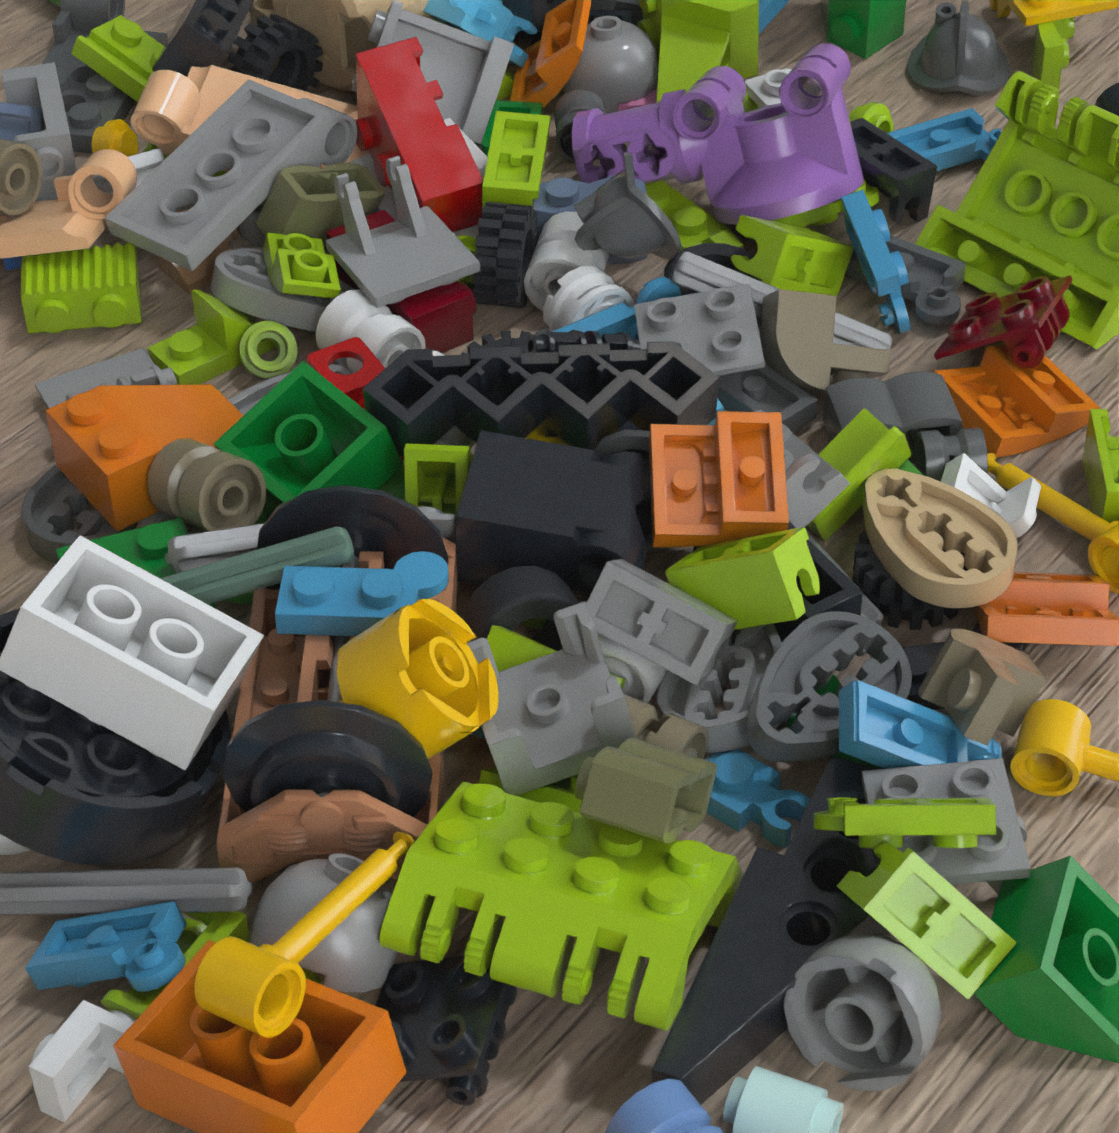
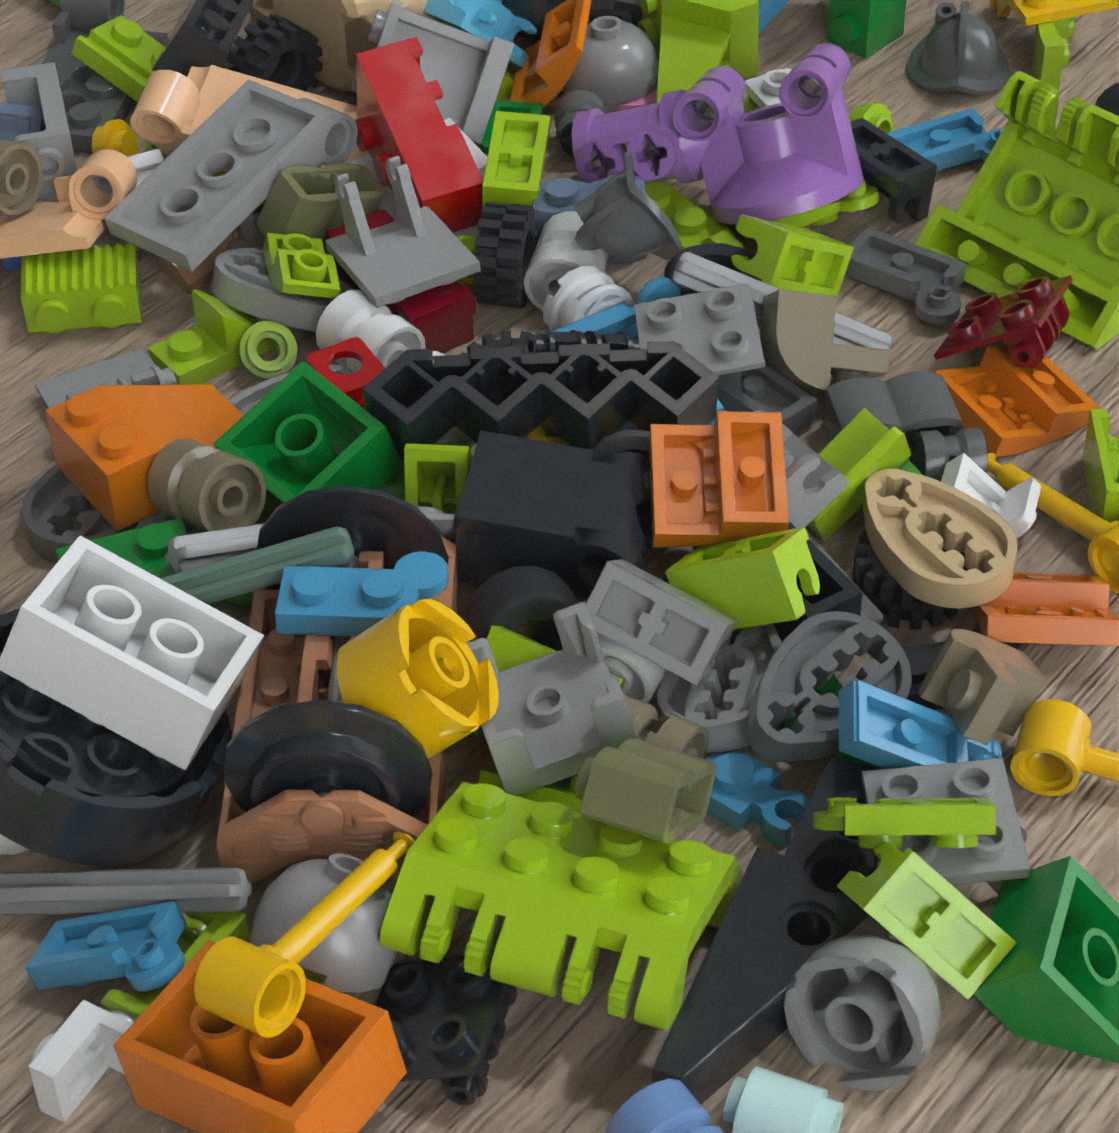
(882, 269): dark azure hinge -> none

